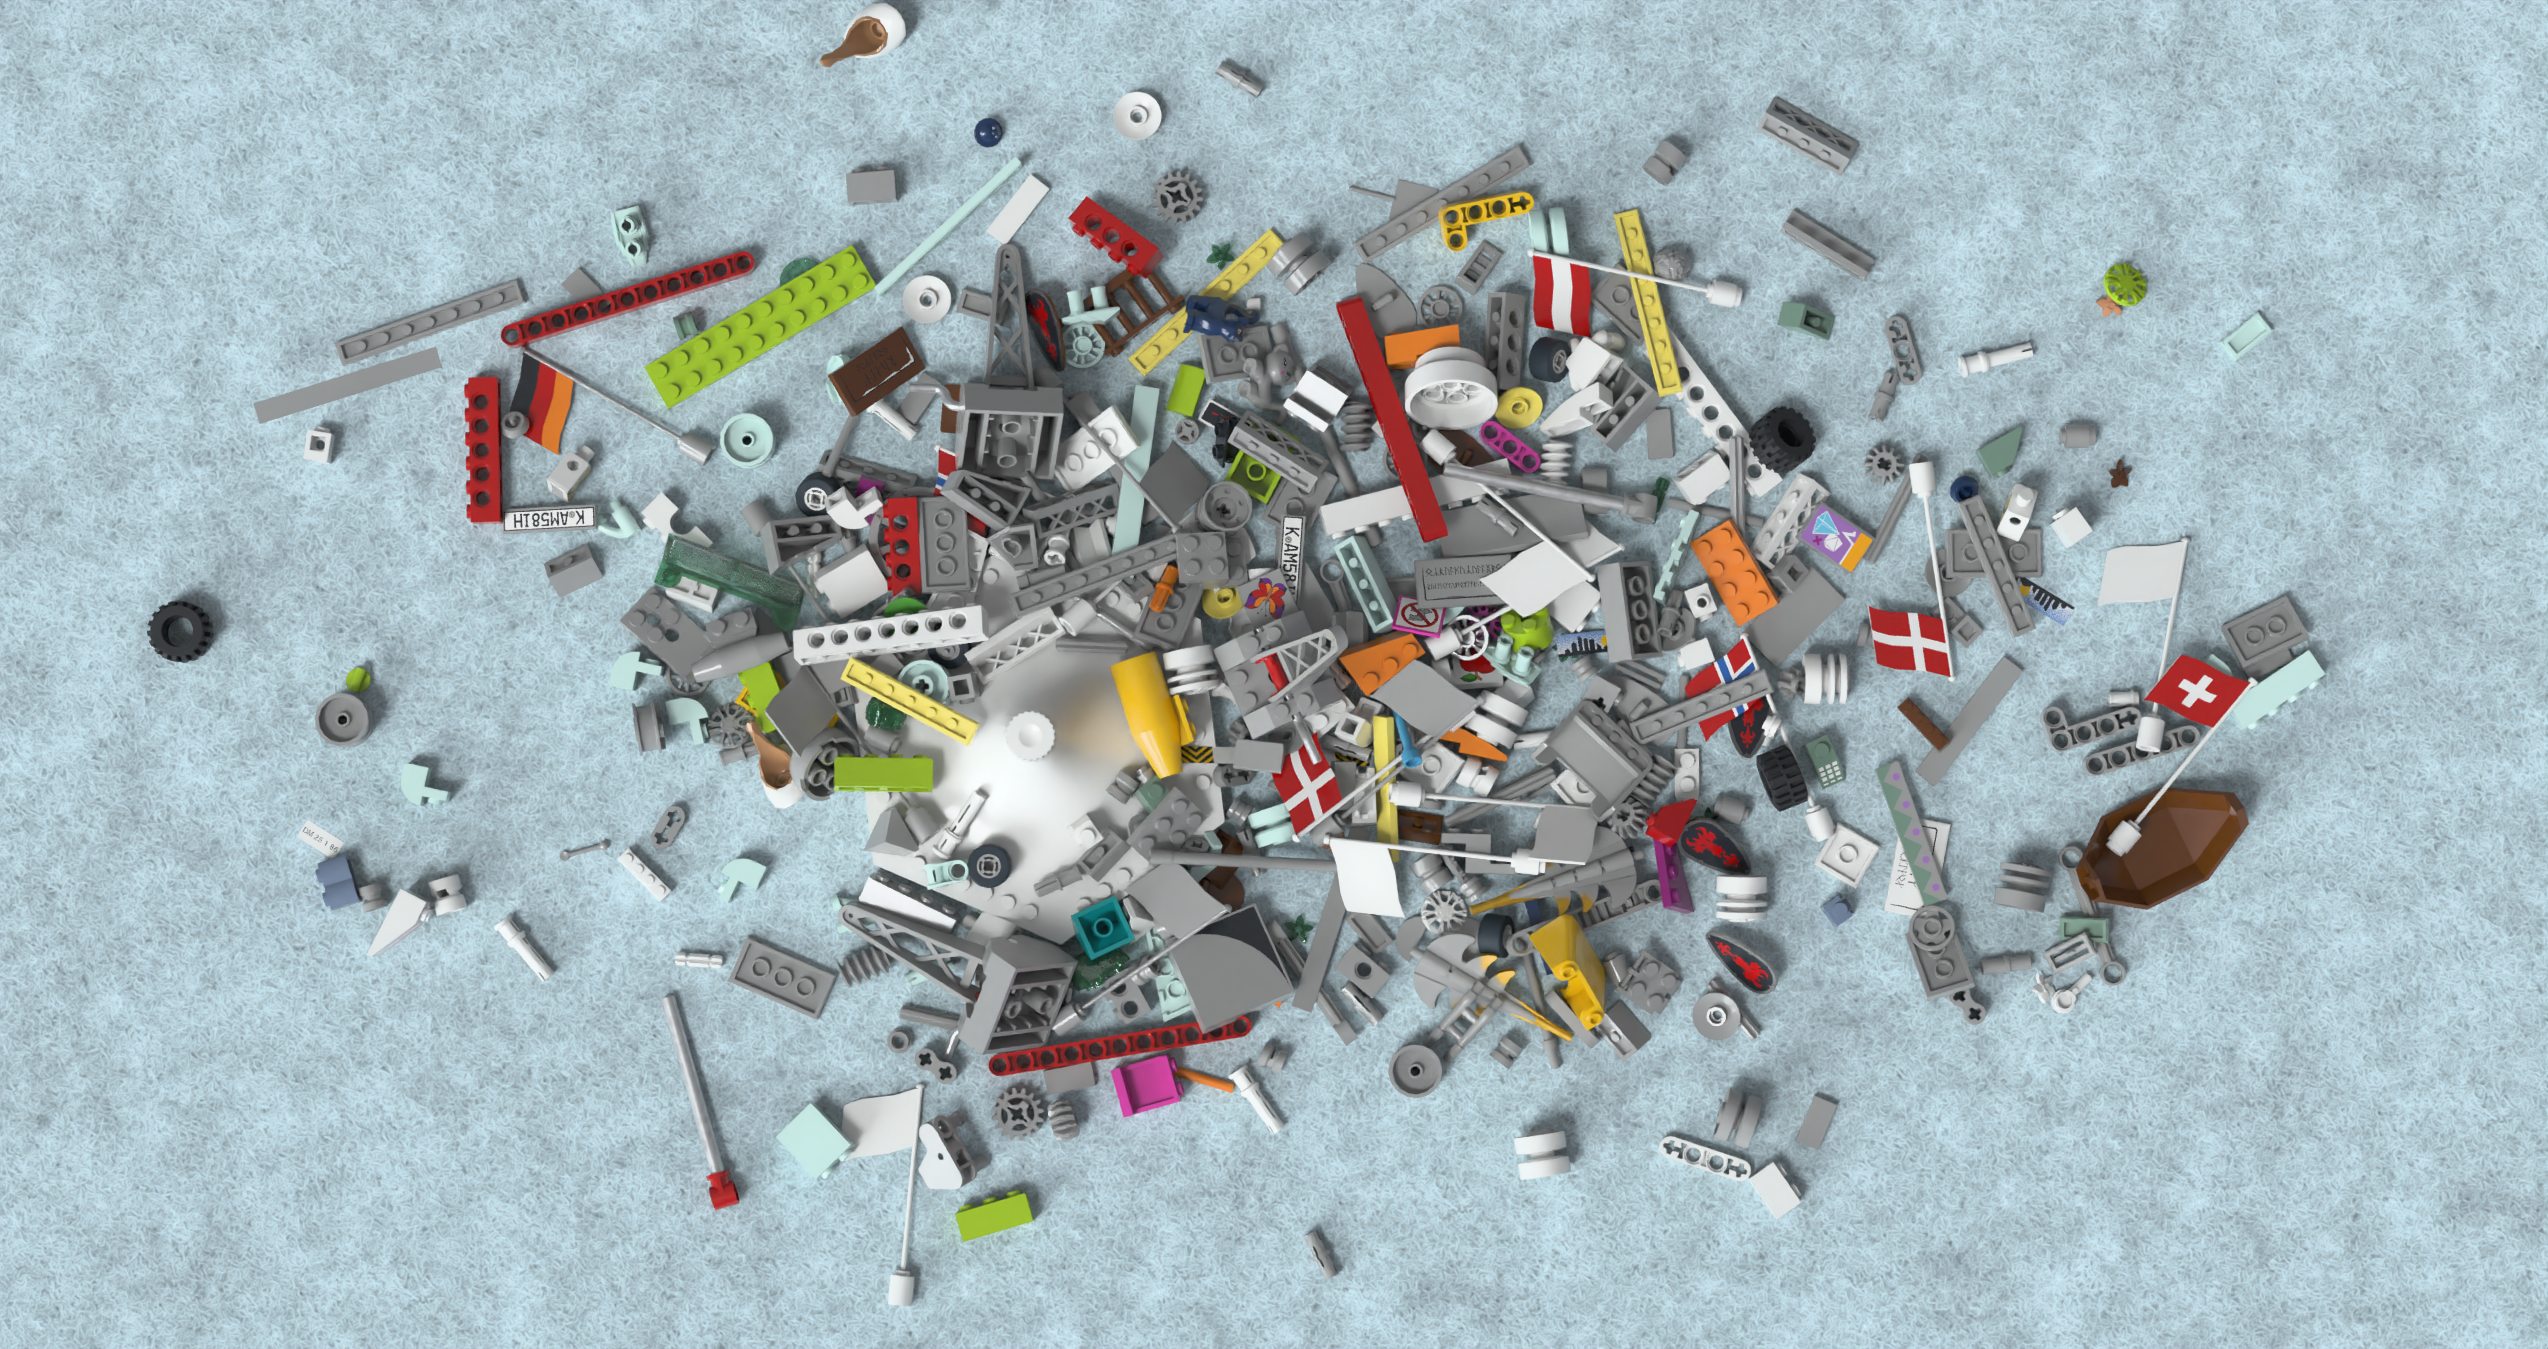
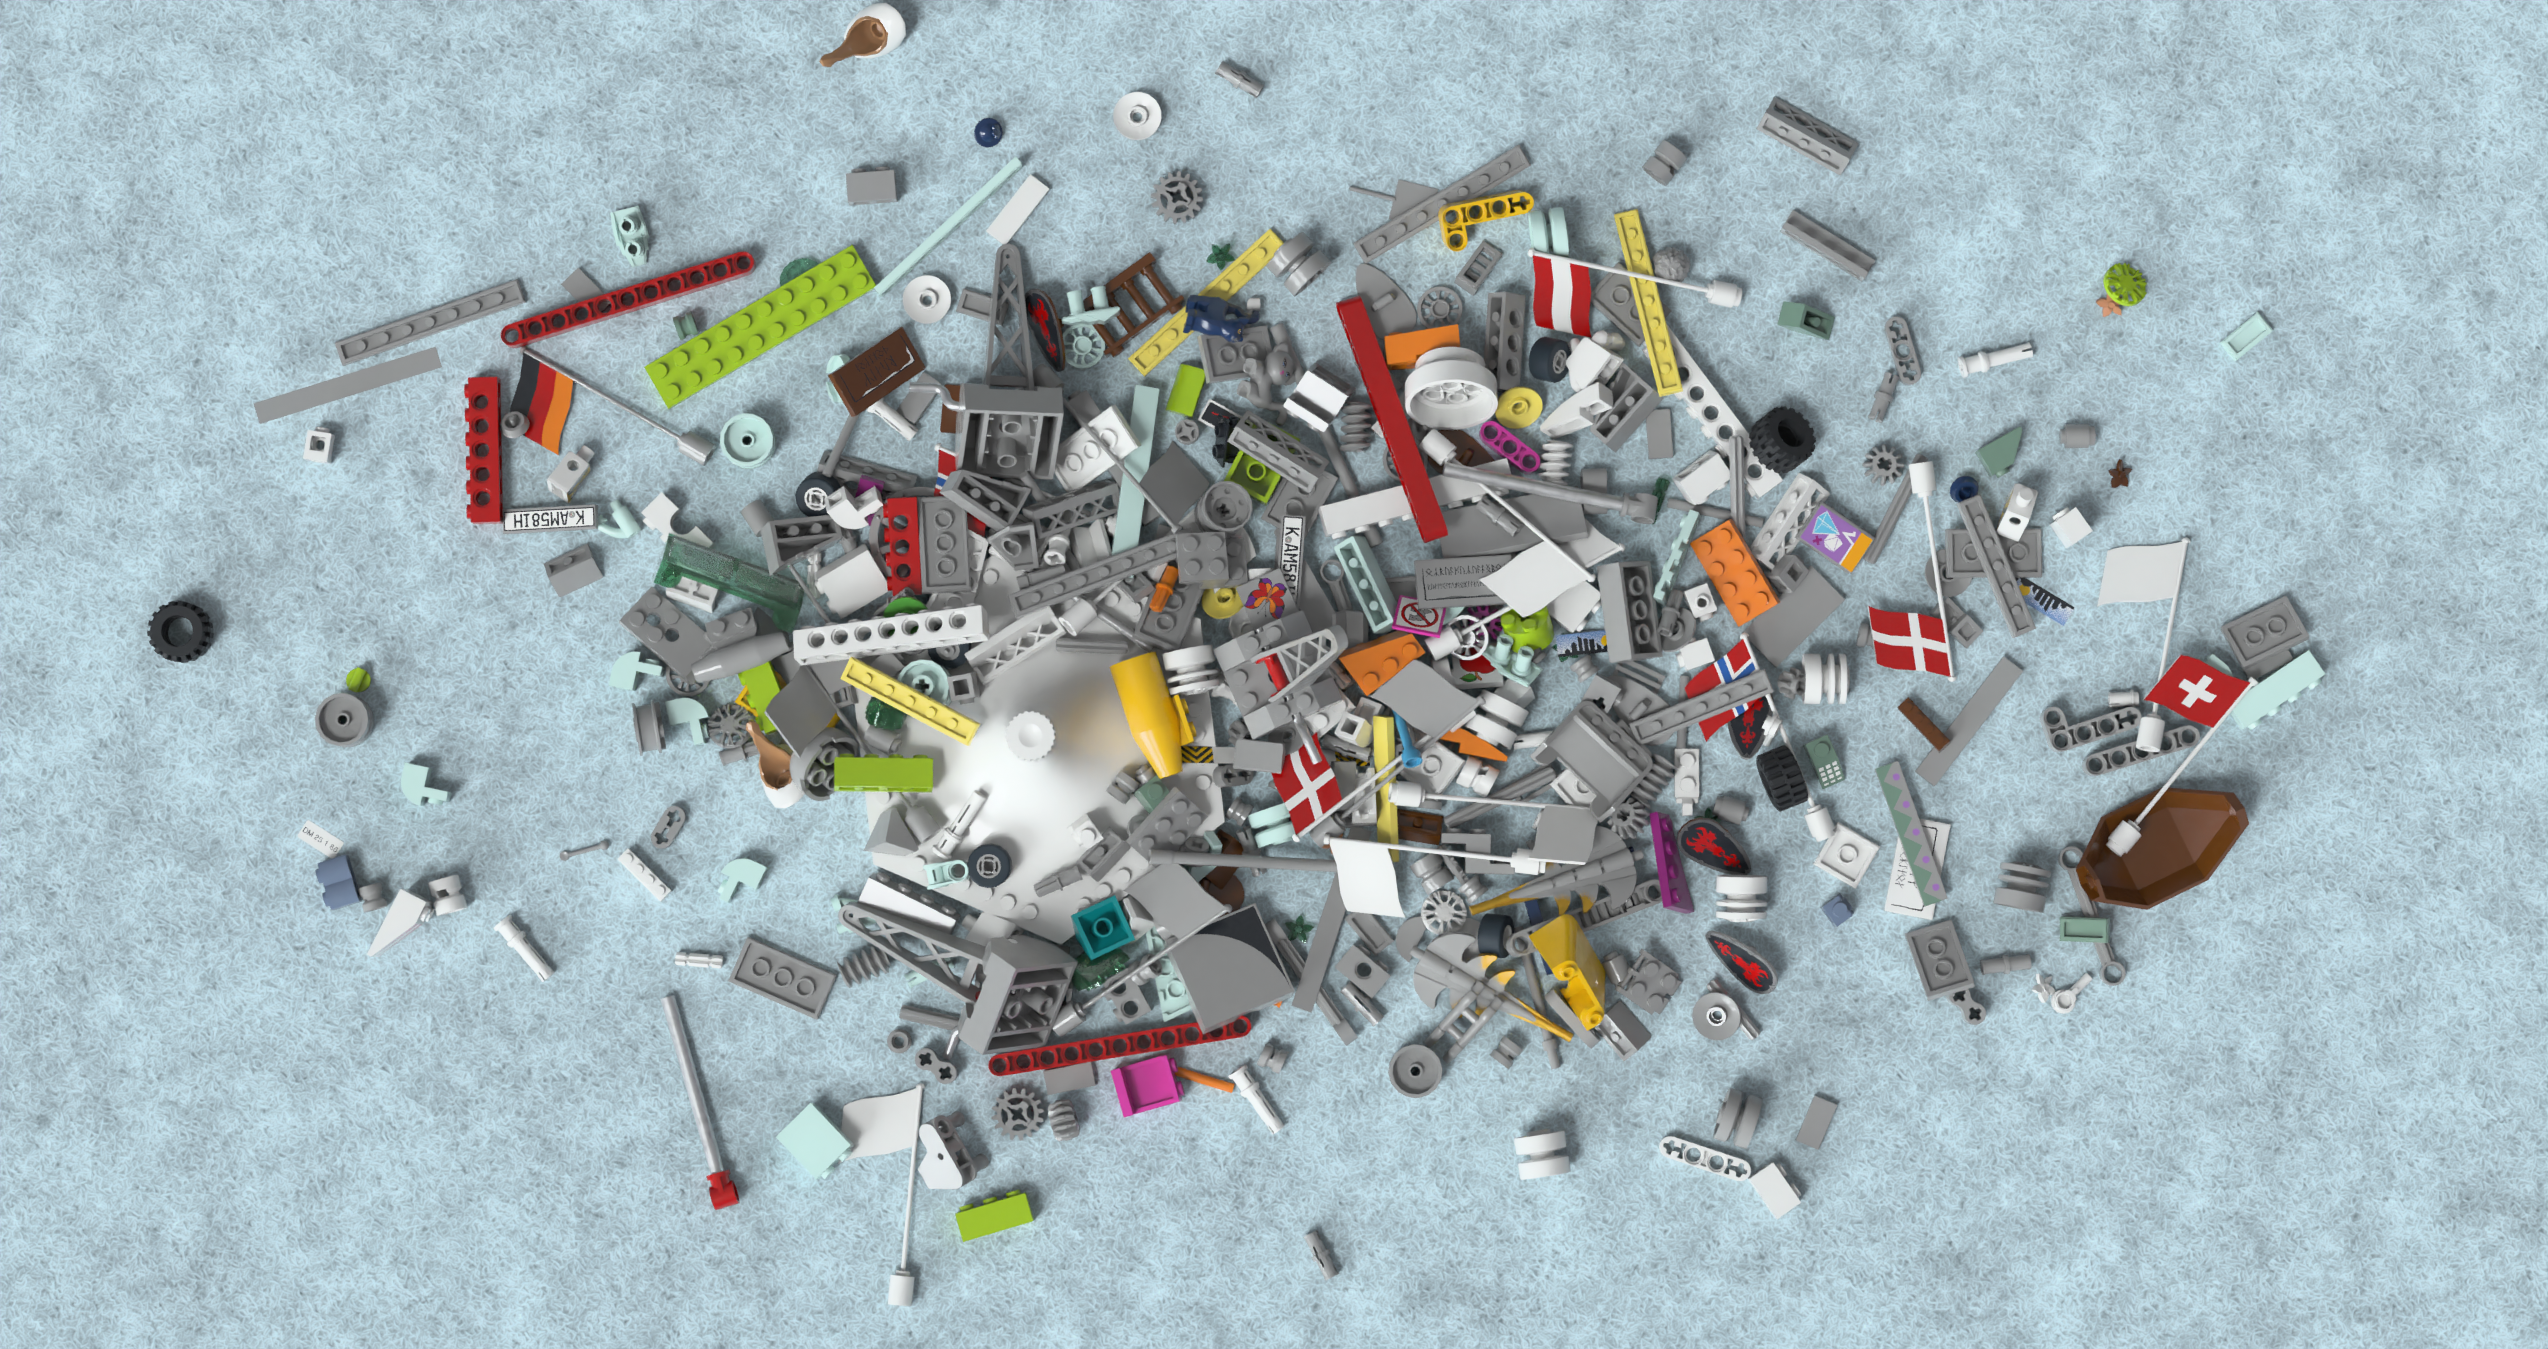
(1091, 213): red brick -> none
(1669, 821): red slope -> none
(1931, 928): light grey wheel -> none
(2087, 944): light grey tile -> none

